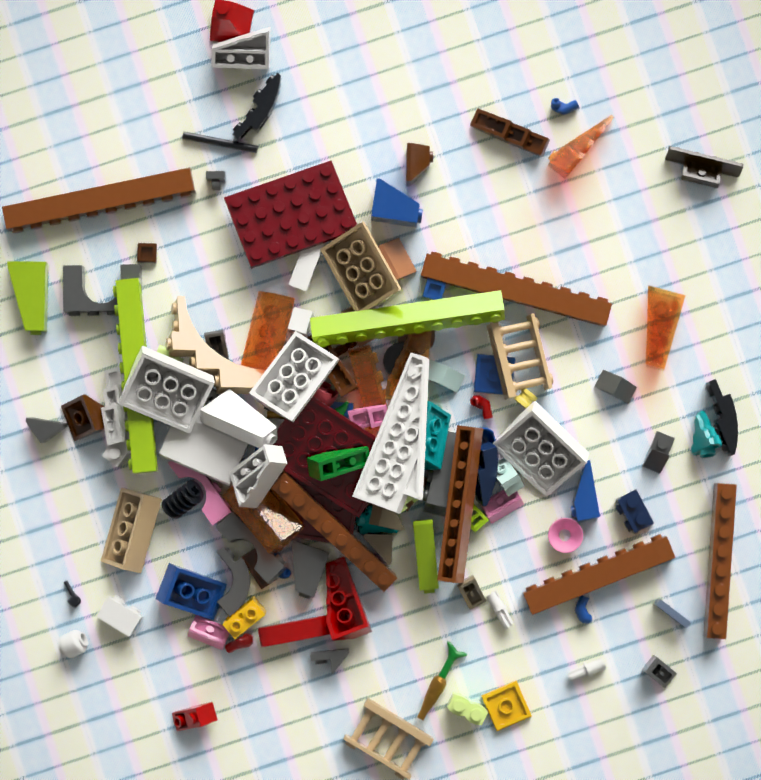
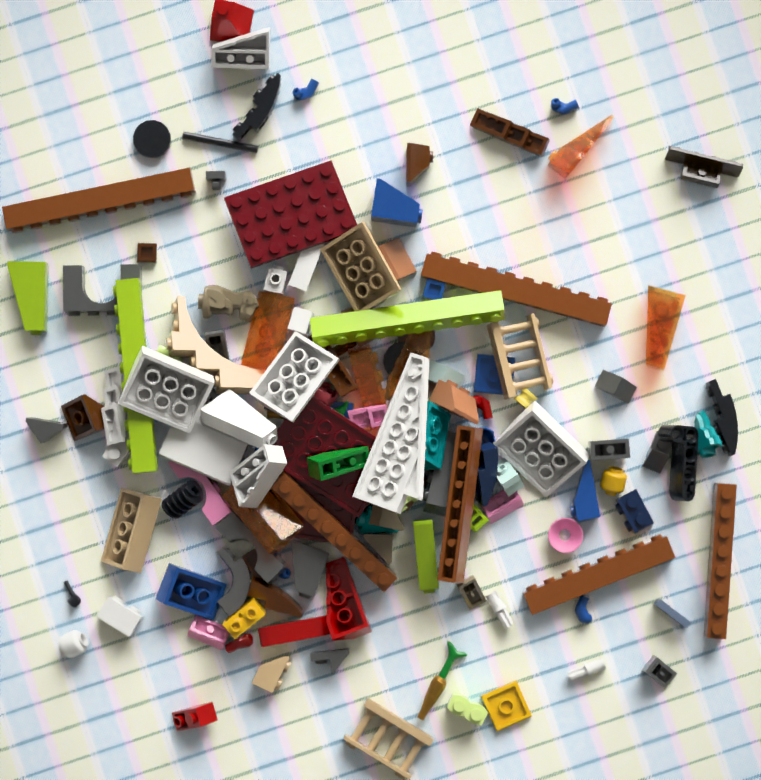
(152, 139): none -> black tile
(224, 301): none -> dark tan animal
(269, 673): none -> tan slope
(274, 597): none -> reddish brown slope
(275, 280): none -> white brick
(307, 92): none -> blue arm
(455, 400): none -> nougat slope
(609, 449): none -> dark grey brick
(613, 480): none -> yellow head
(683, 460): none -> black beam

